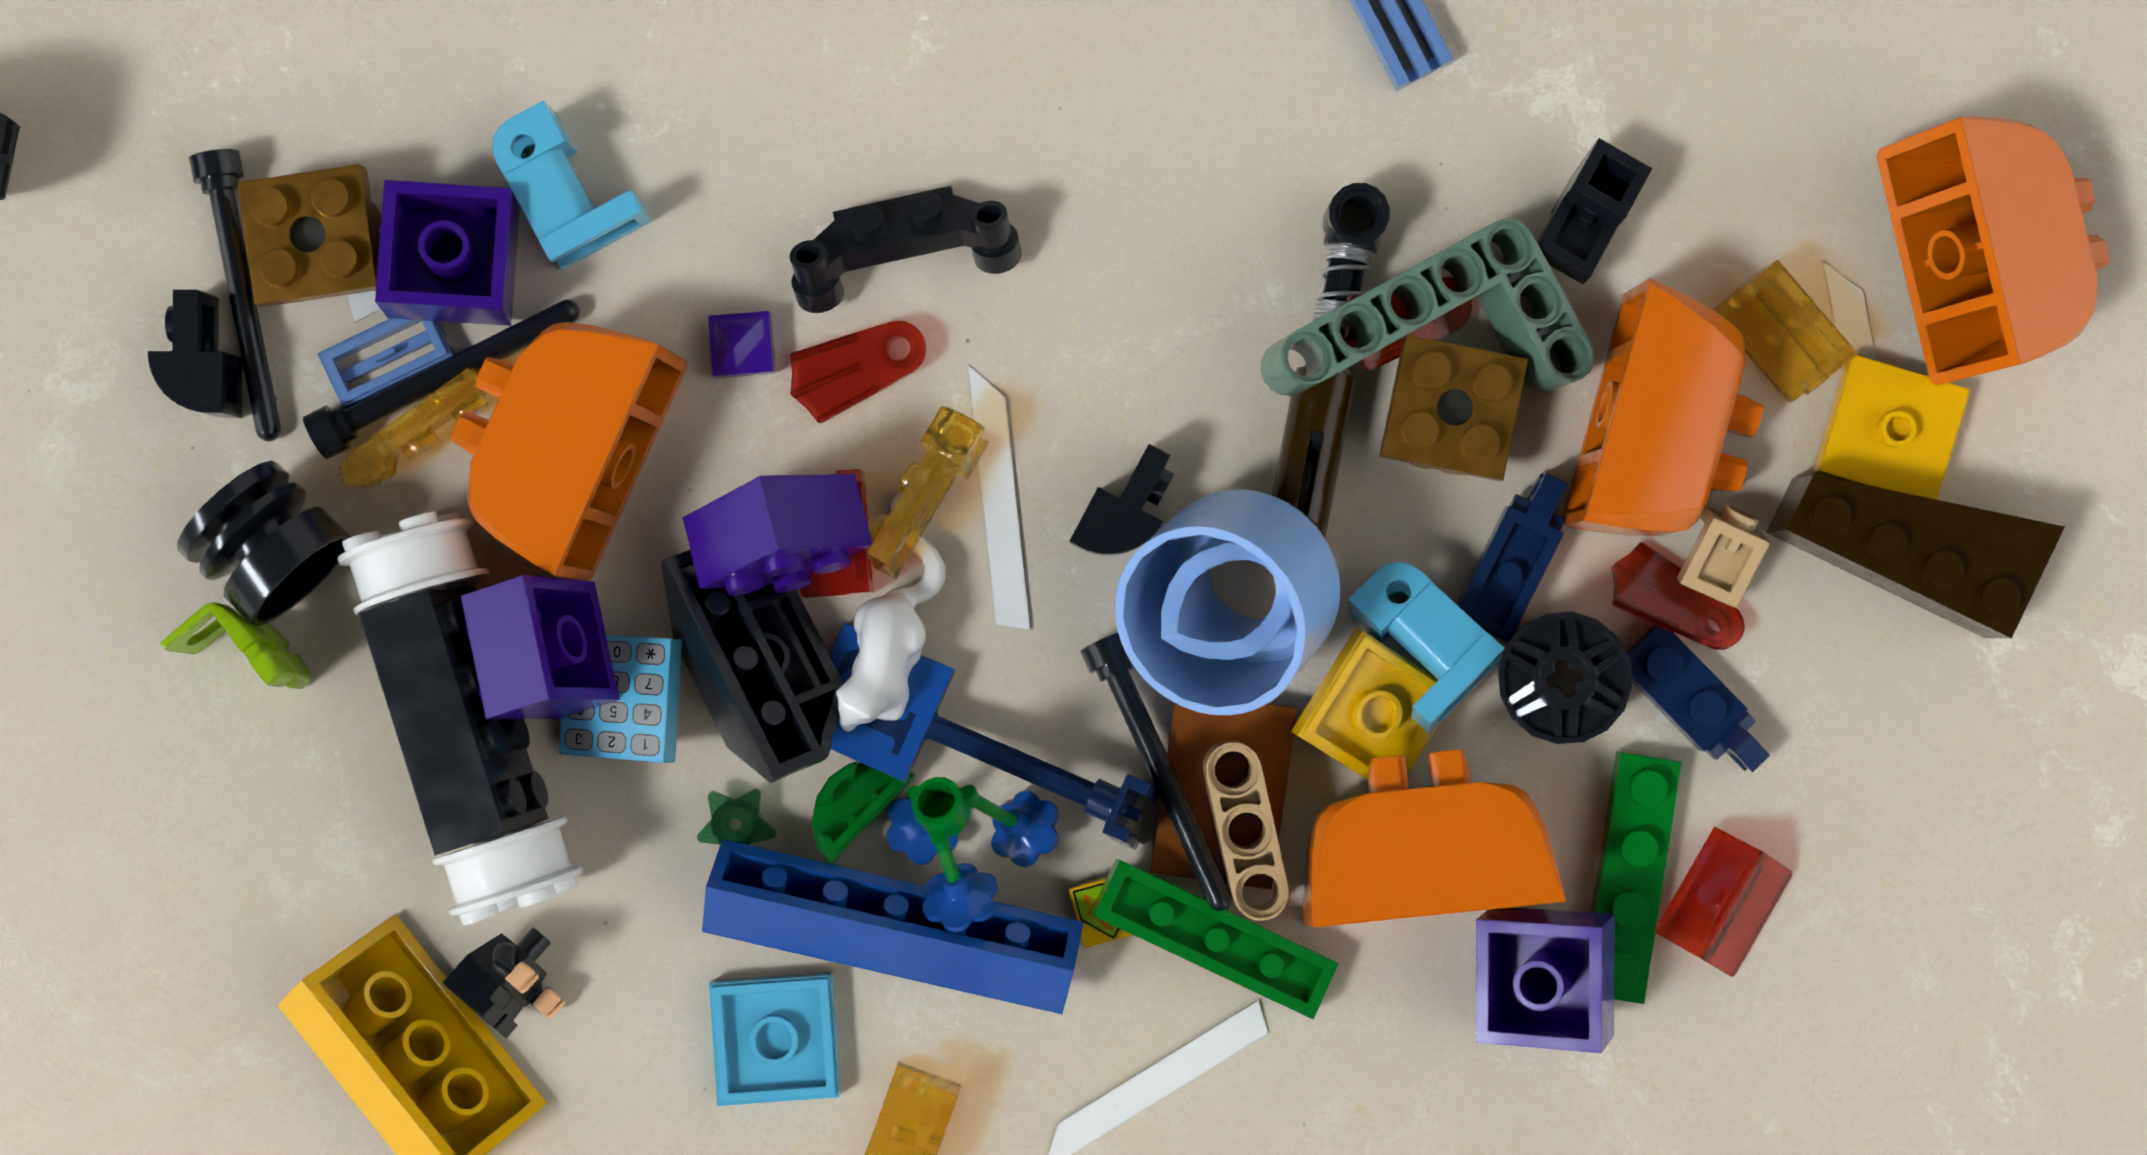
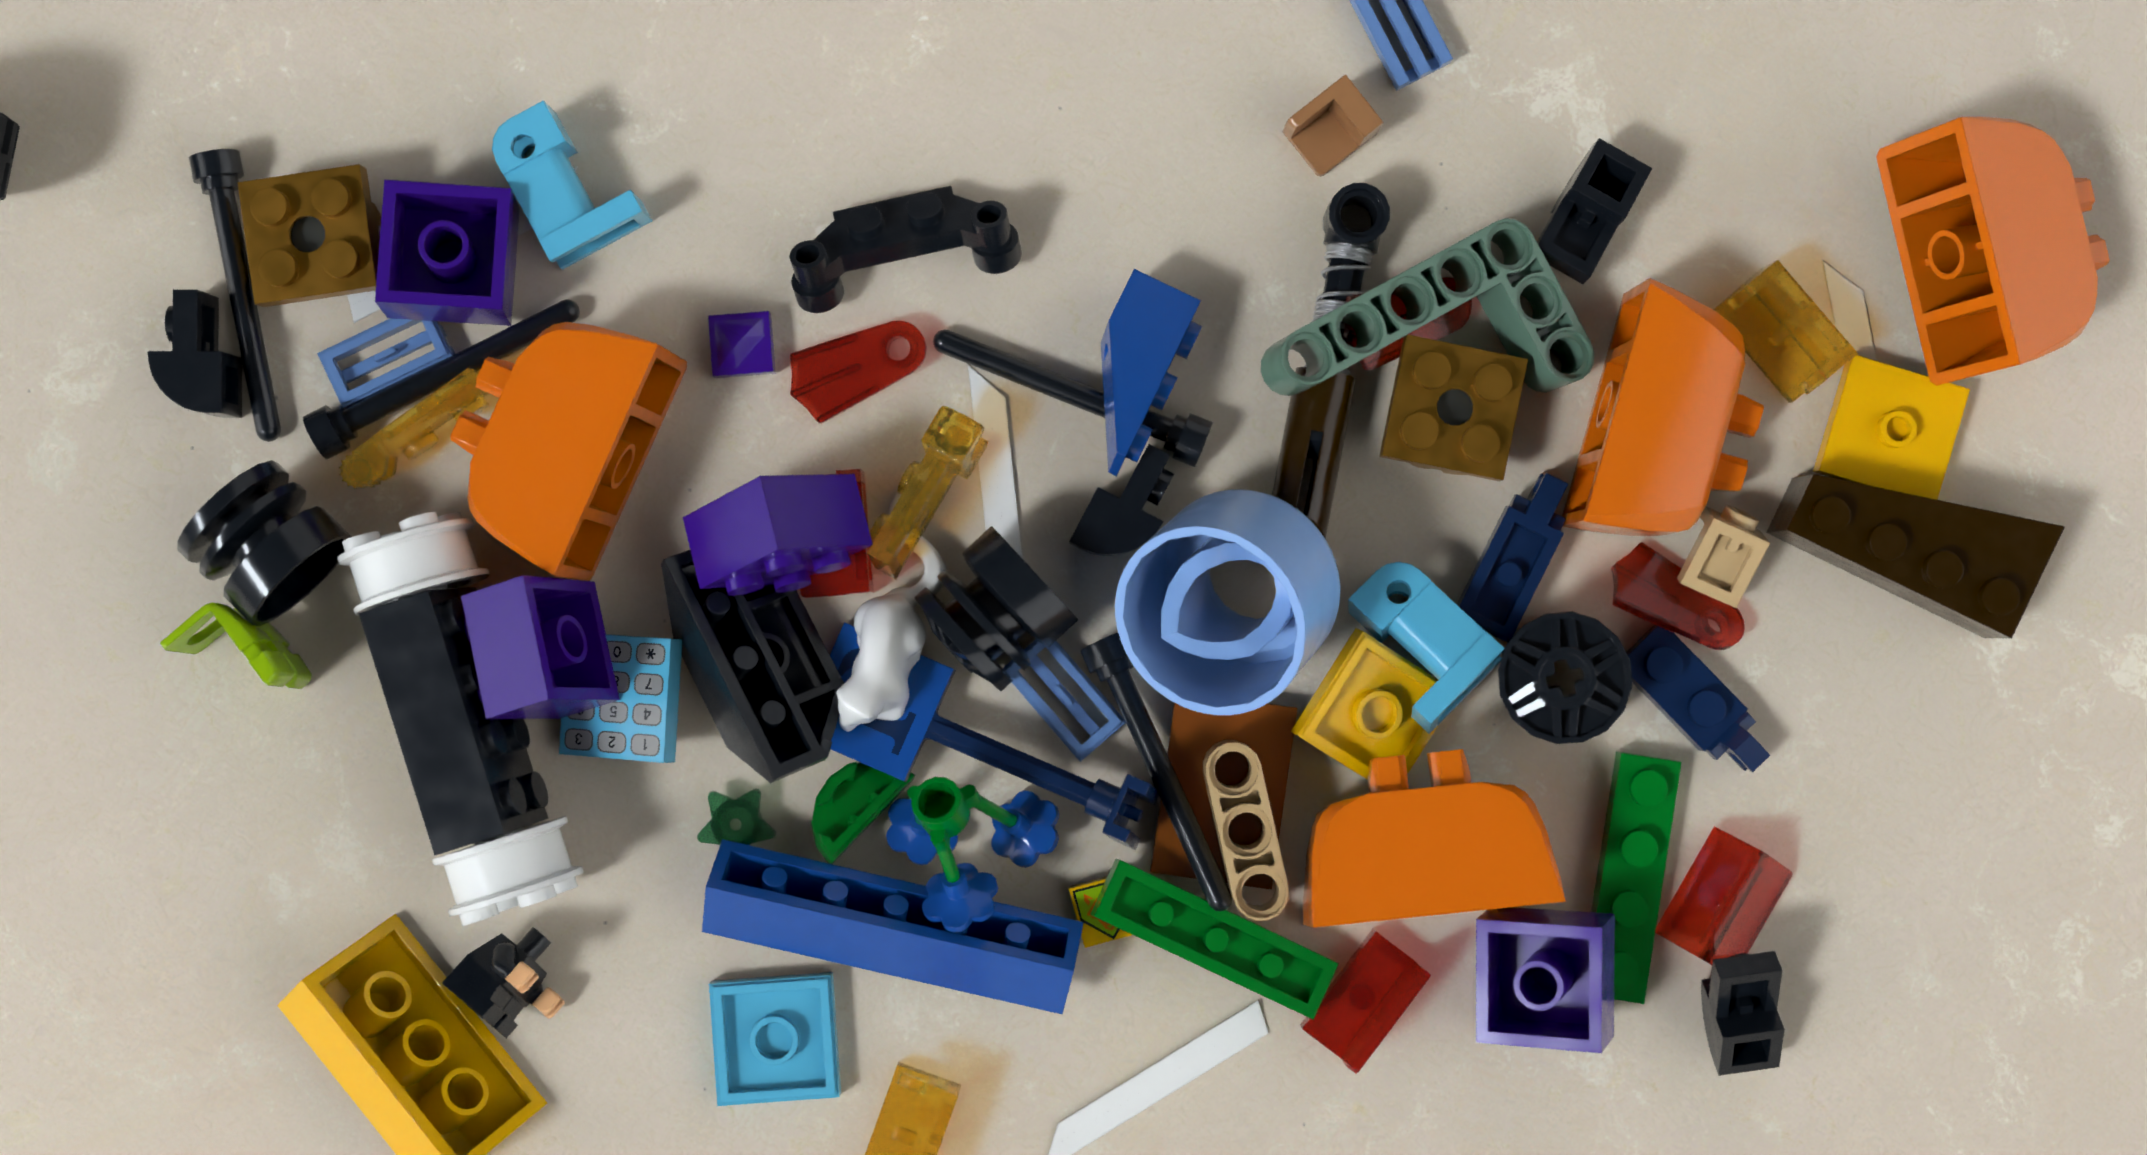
(995, 610): none -> black wheel
(1097, 734): none -> medium blue tile
(1137, 349): none -> blue slope
(1181, 435): none -> black piece
(1332, 126): none -> medium nougat panel
(1366, 1000): none -> clear red panel
(1743, 1012): none -> black brick

